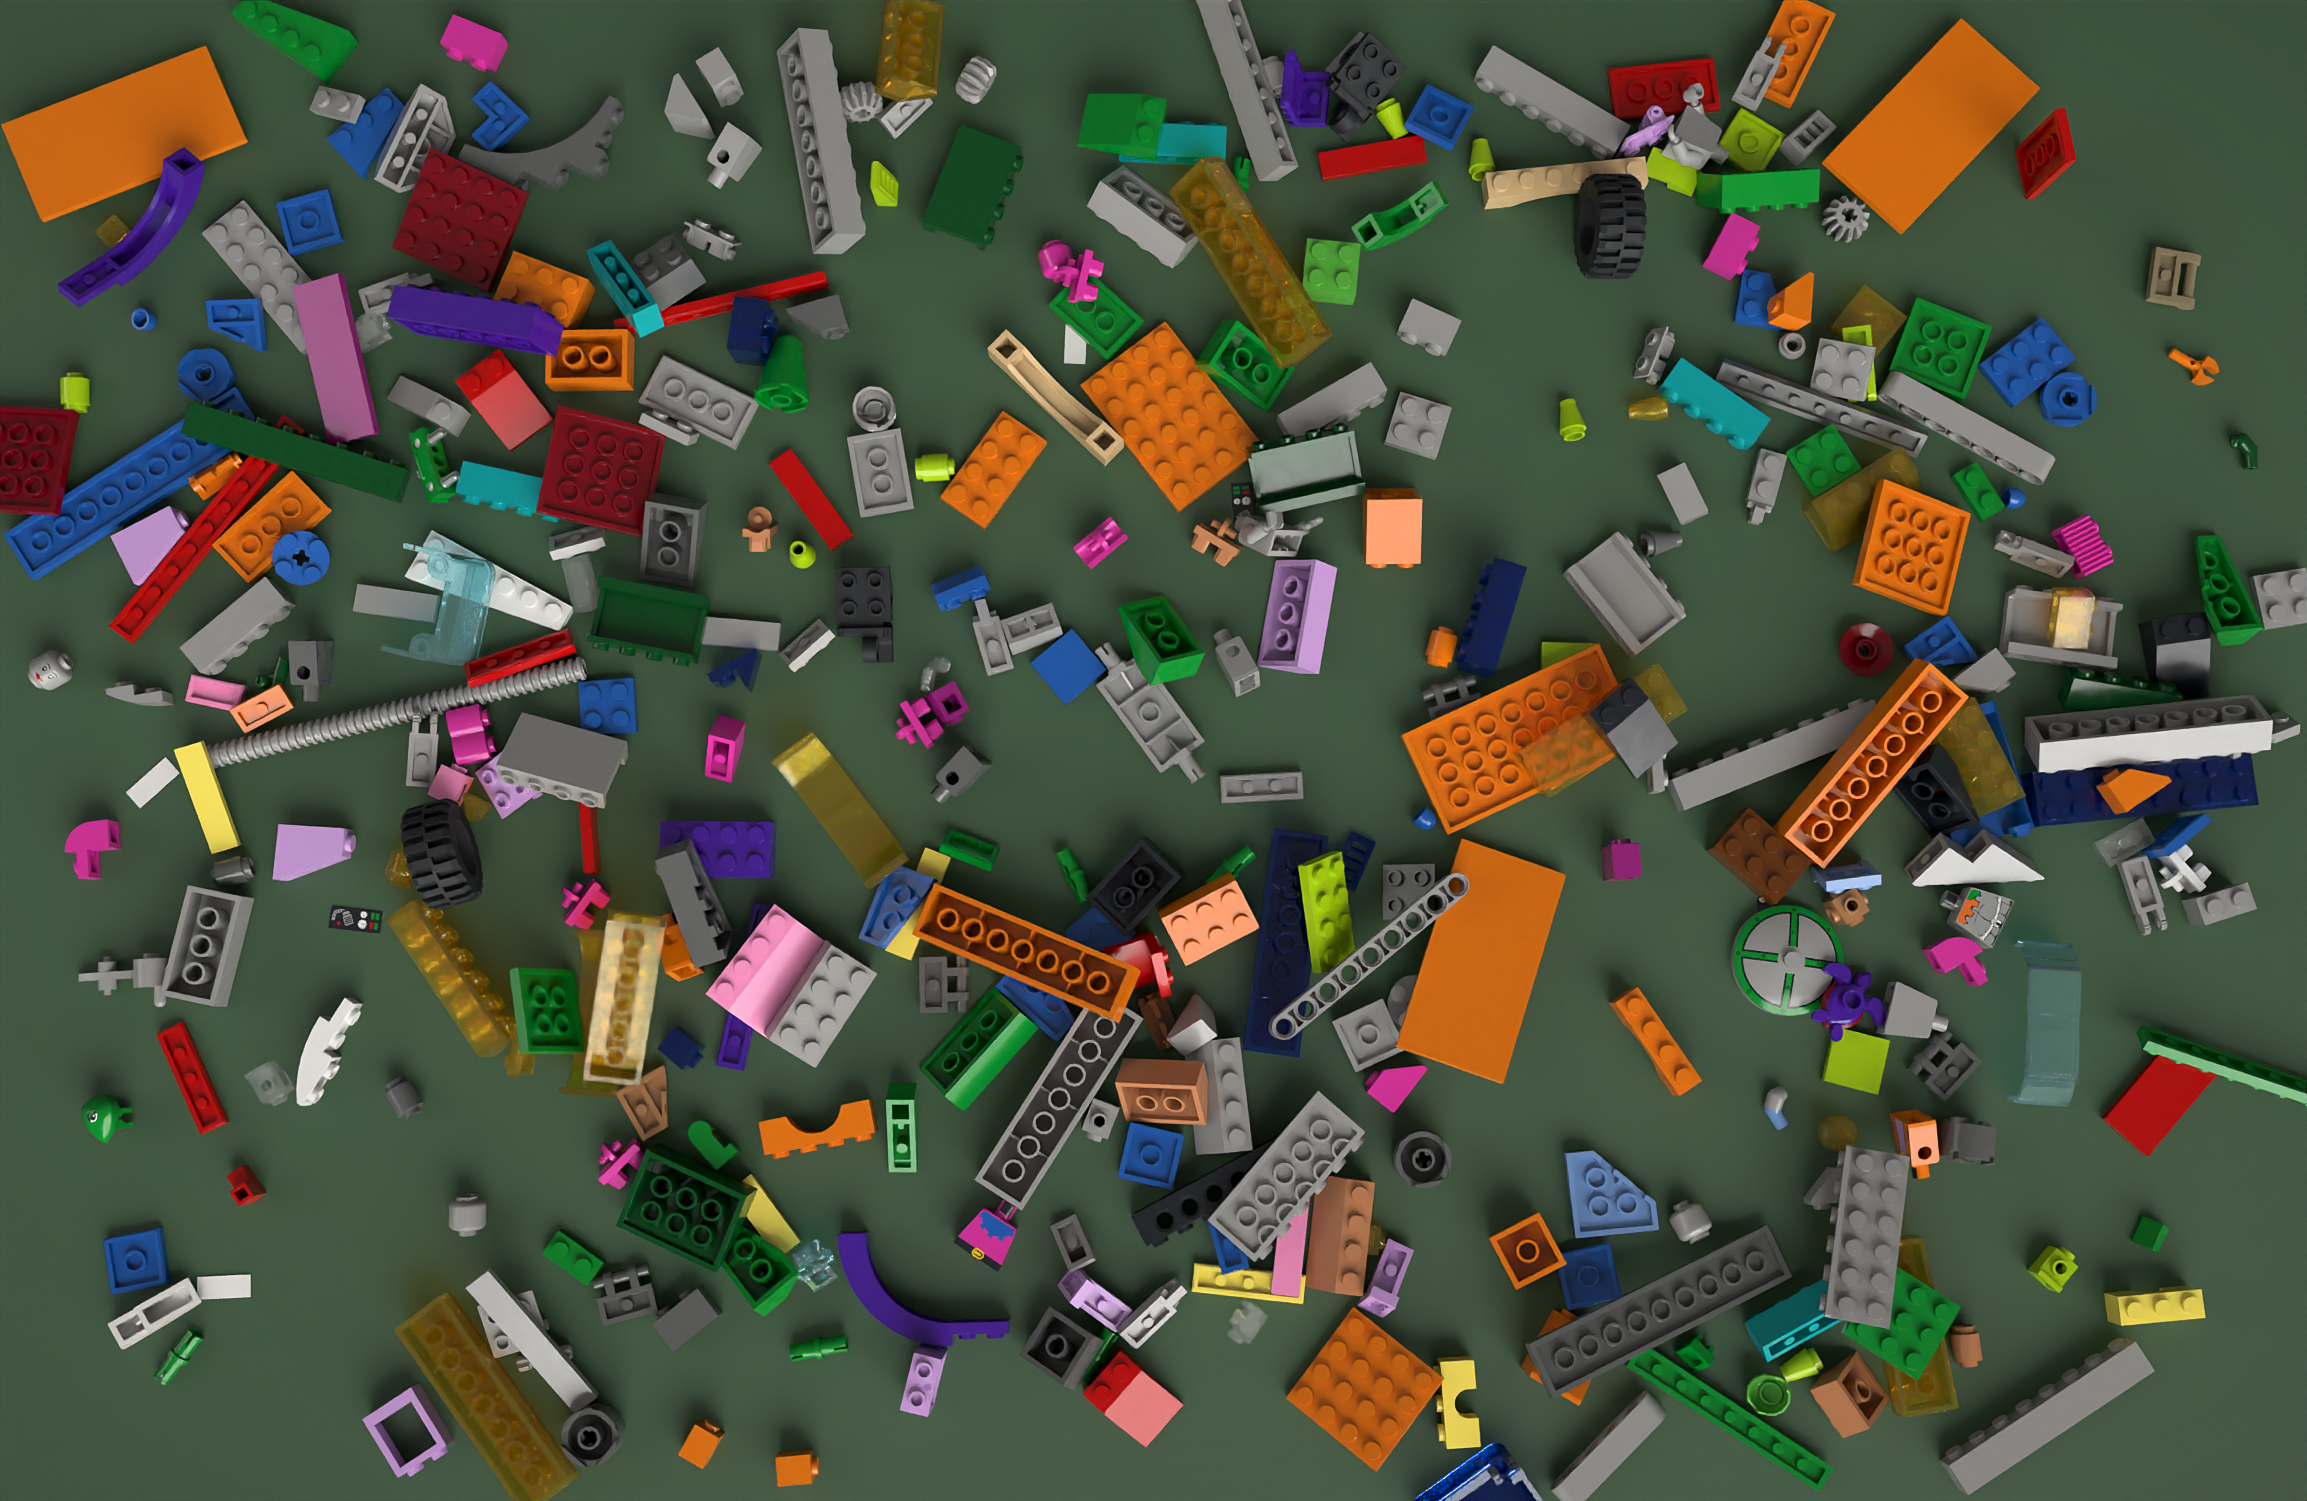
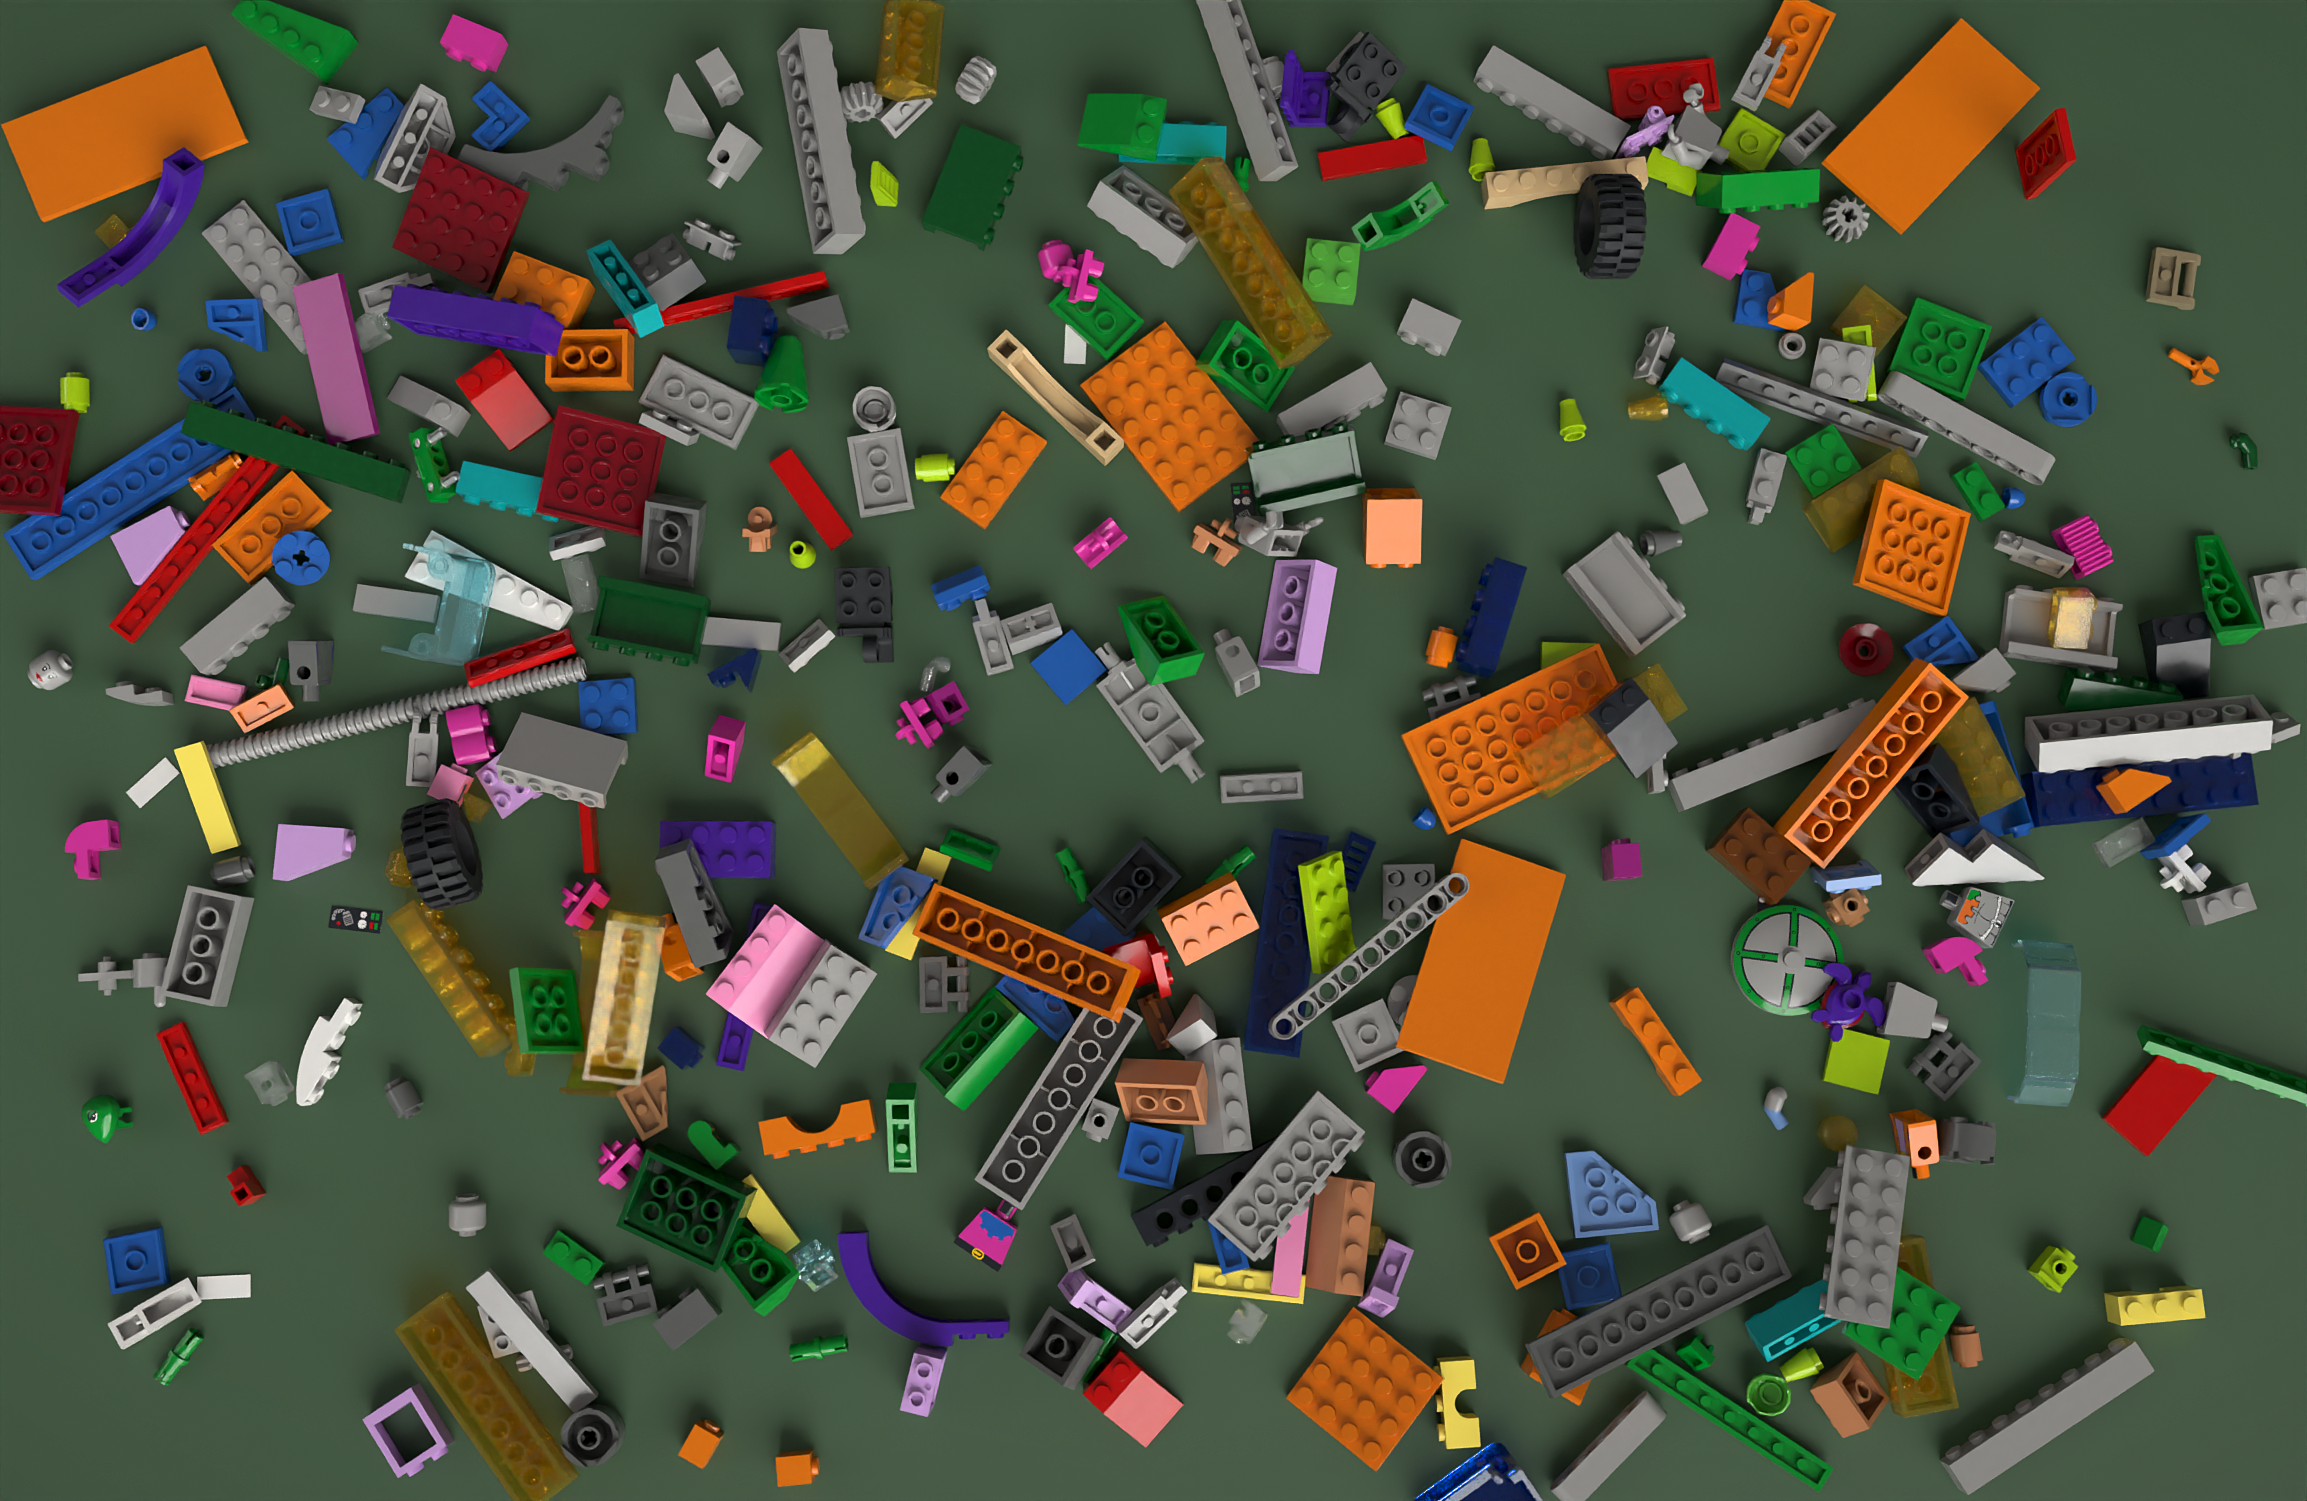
(2142, 893): light grey hinge -> none

